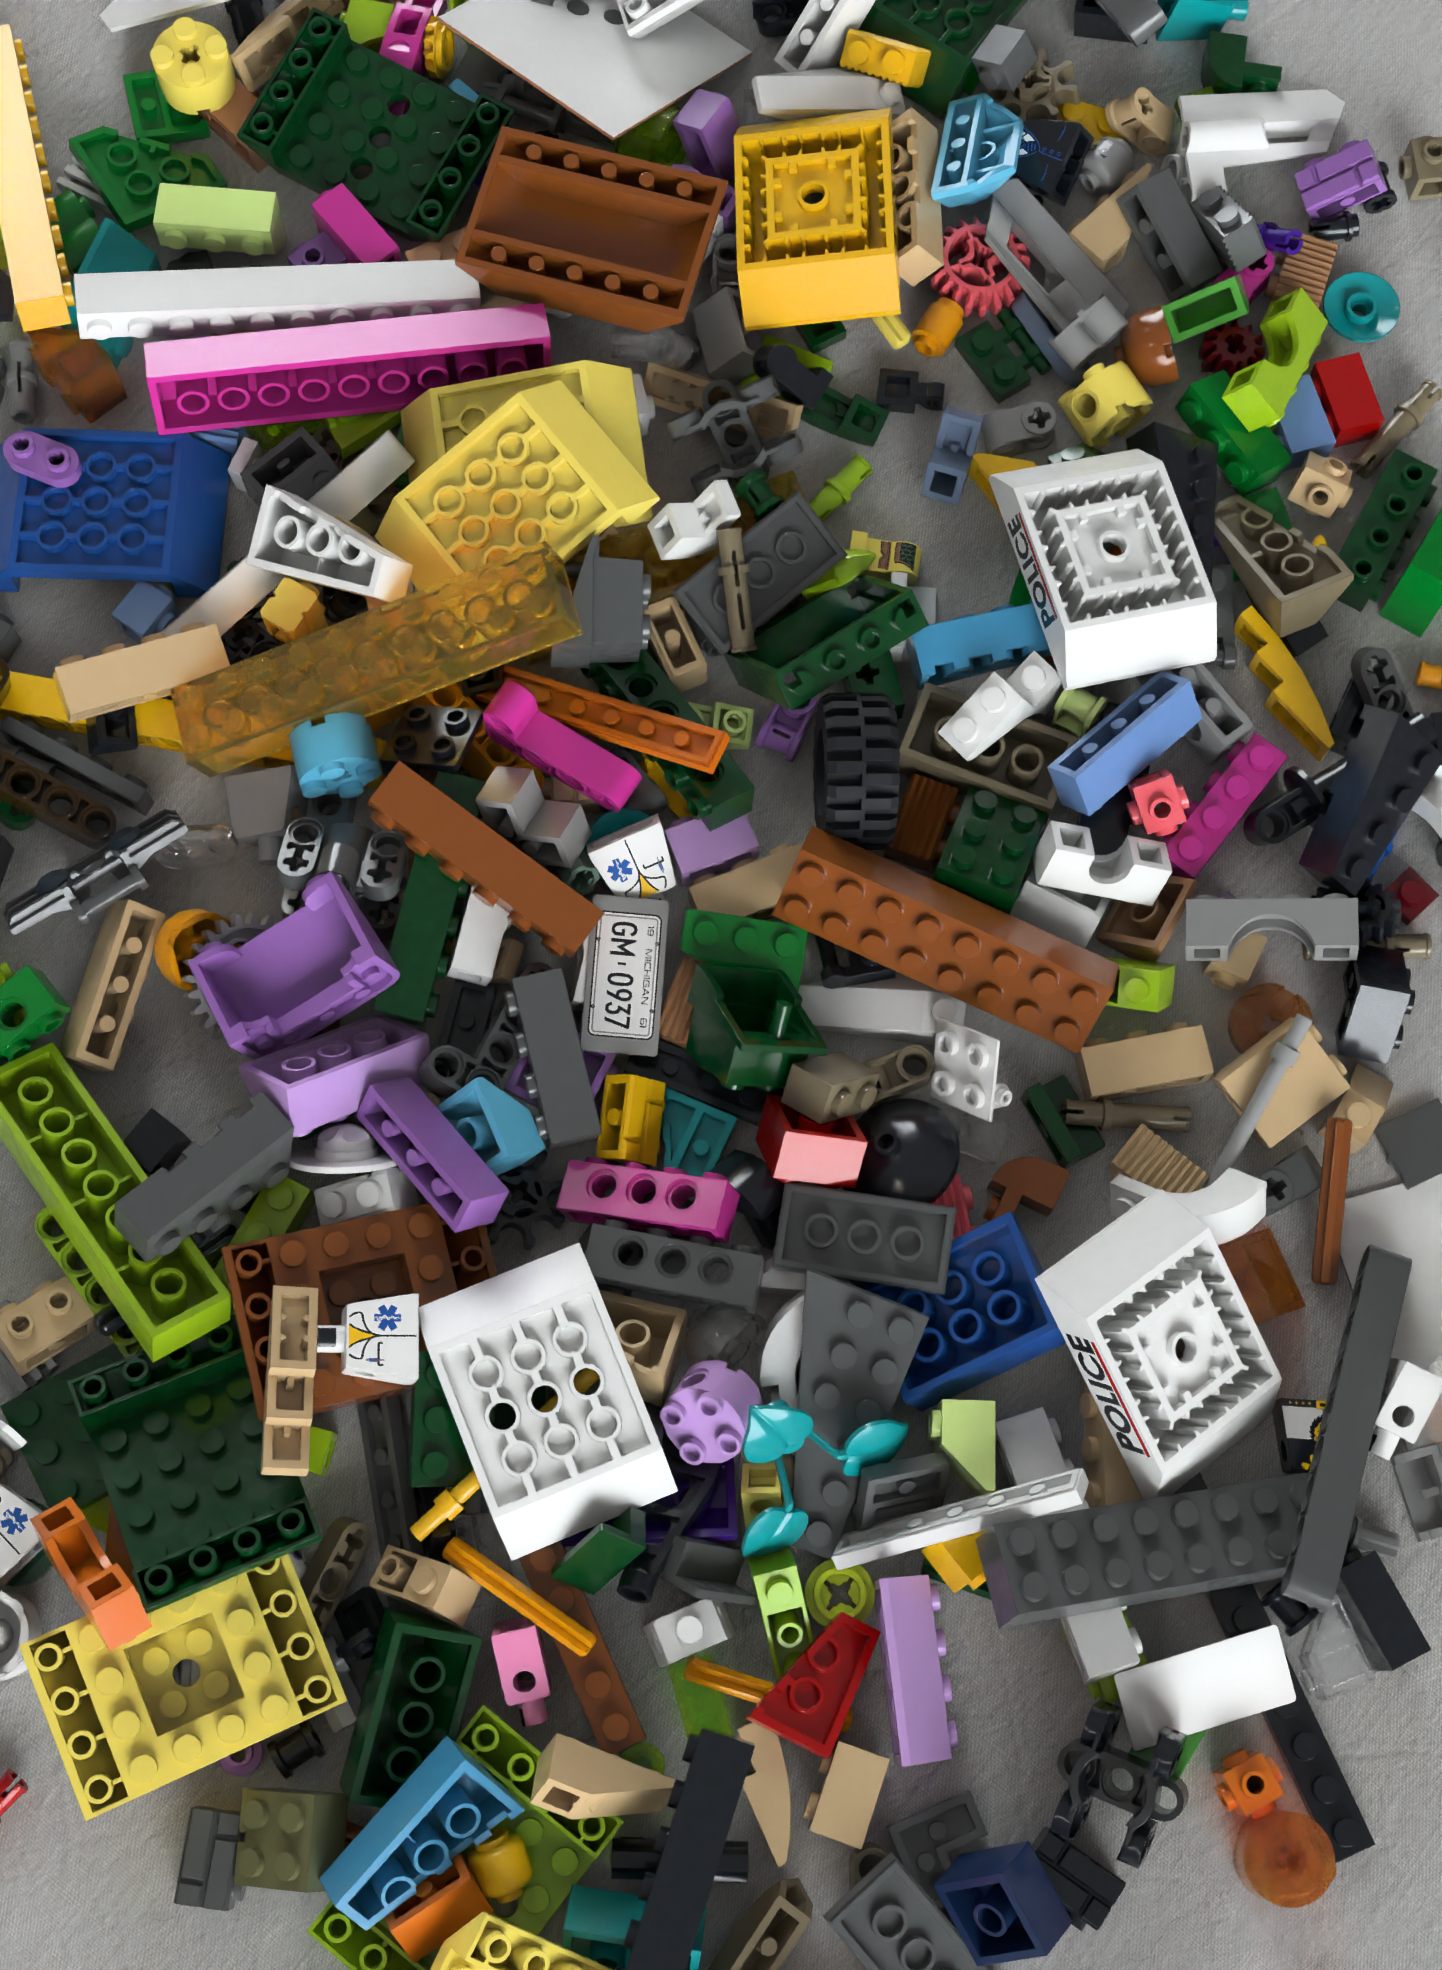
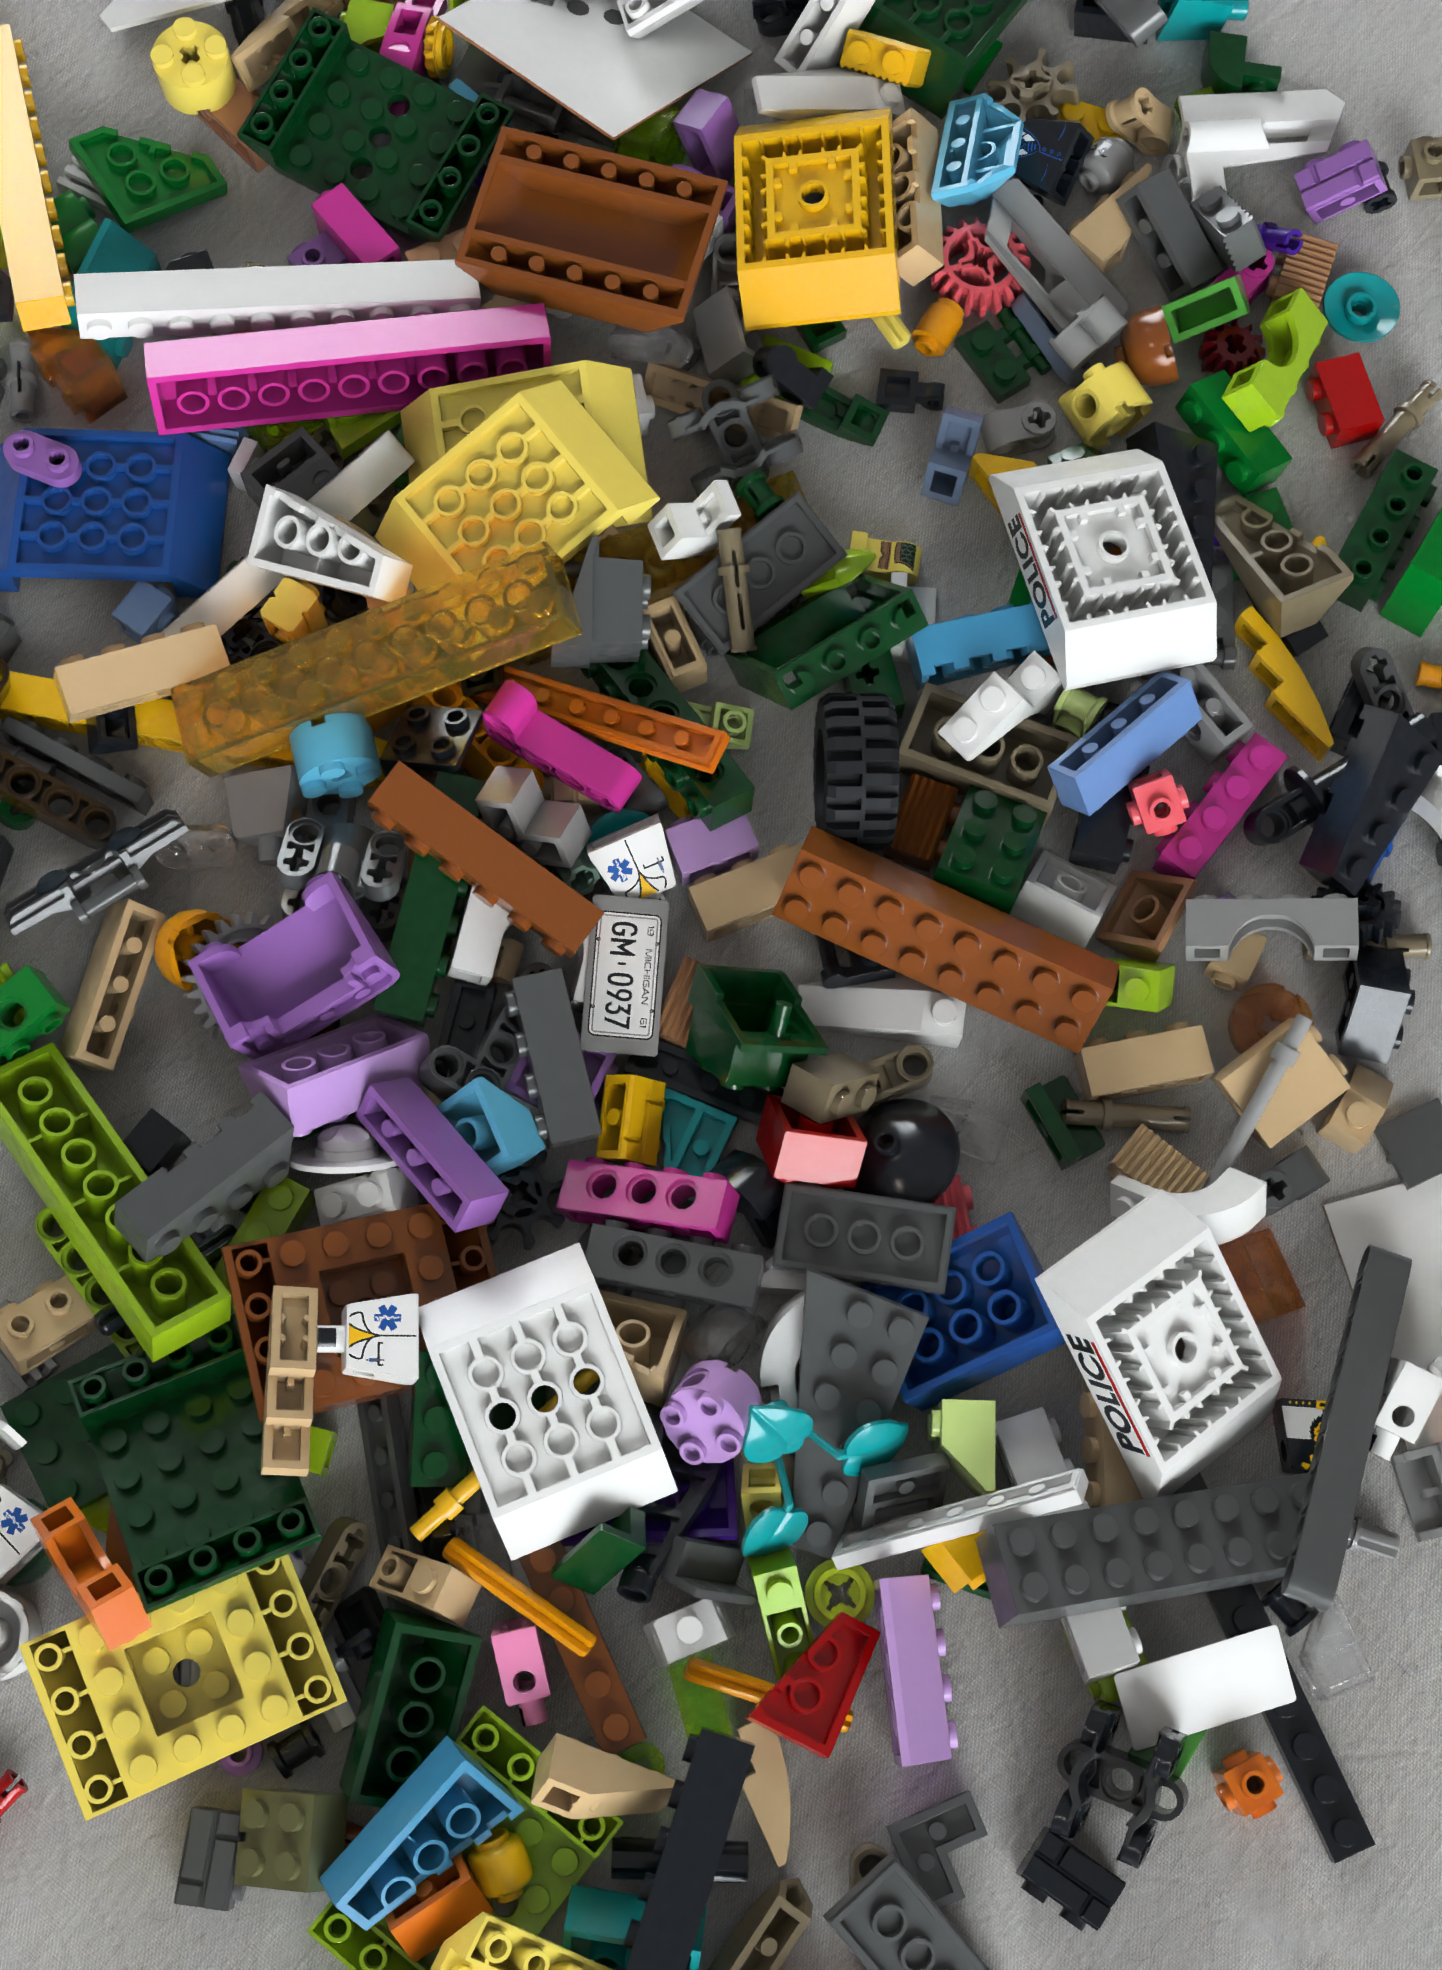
(154, 116): green wing -> none
(219, 219): yellowish green slope -> none
(744, 942): green wing -> none
(786, 729): medium lavender piece -> none
(838, 489): lime pin -> none
(846, 1794): tan brick -> none
(967, 1070): white hinge -> none
(1003, 1904): dark blue brick -> none
(1004, 58): dark grey brick -> none
(1028, 1182): dark orange brick -> none
(1130, 874): white arch -> none
(1304, 425): medium blue slope -> none
(1310, 1861): clear orange brick -> none
(1321, 485): tan brick -> none
(1331, 1200): dark orange axle -> none
(1335, 227): black pin -> none
(1378, 1612): black brick -> none
(1413, 893): dark red plate -> none

